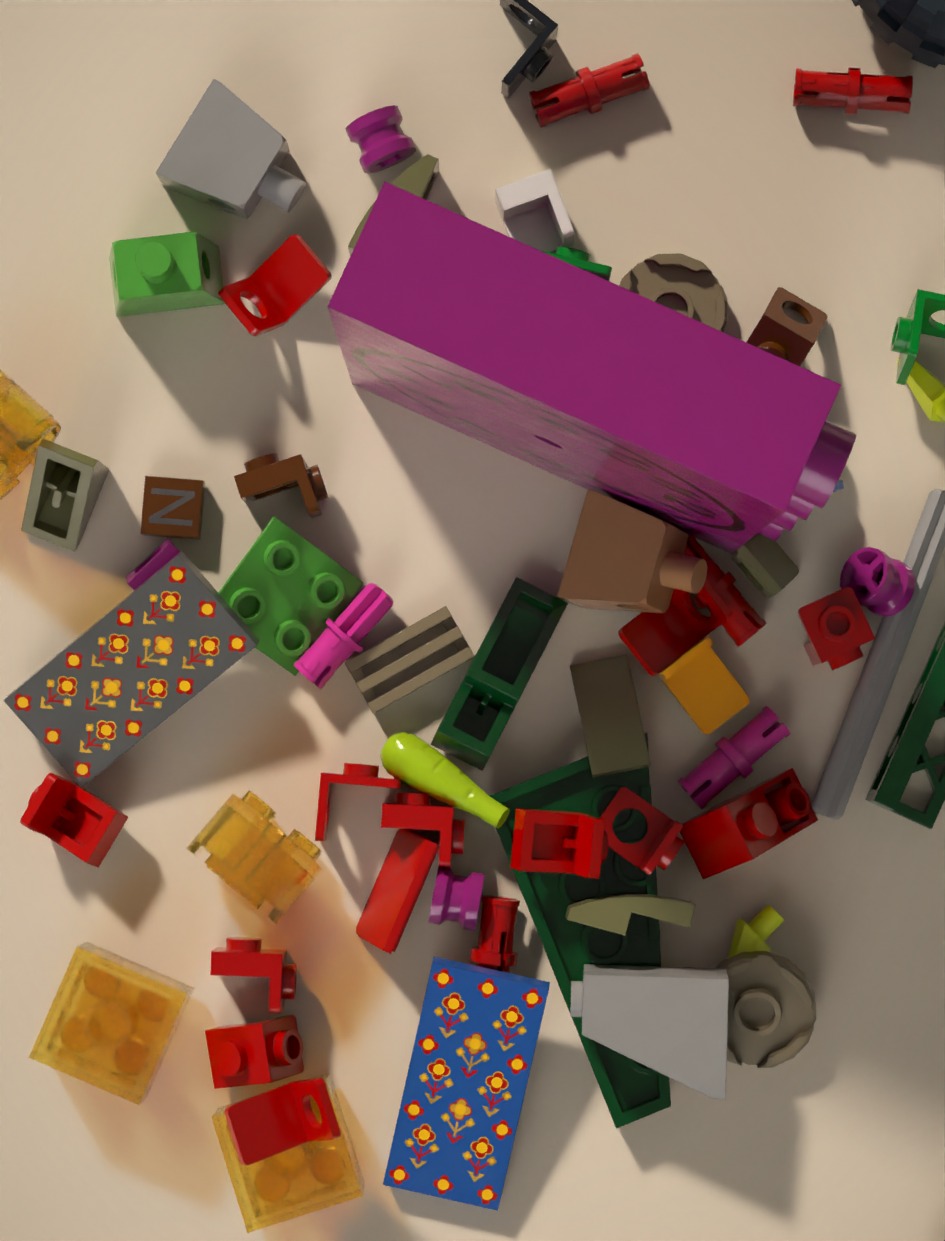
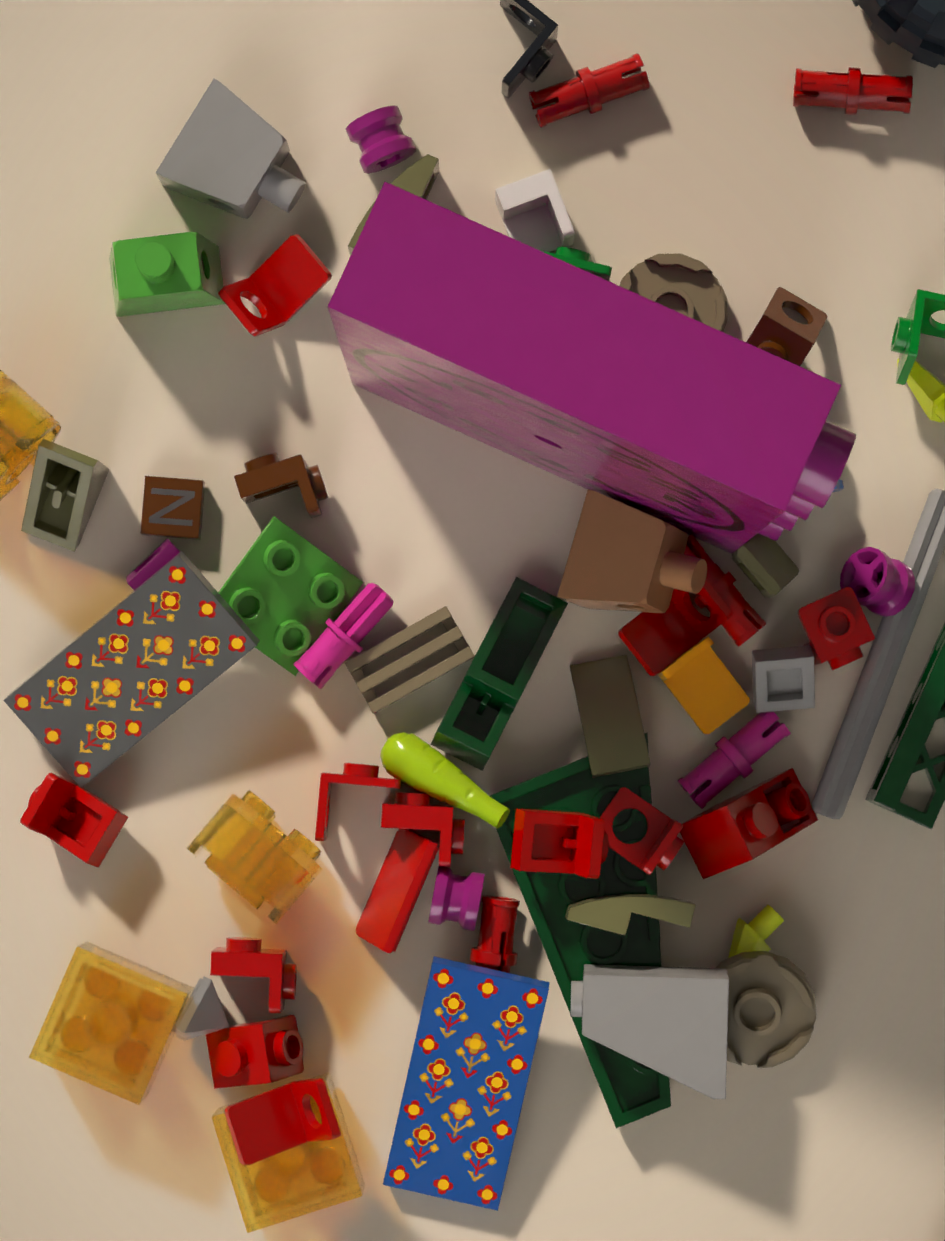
(201, 1013): none -> light grey slope
(783, 679): none -> light grey tile

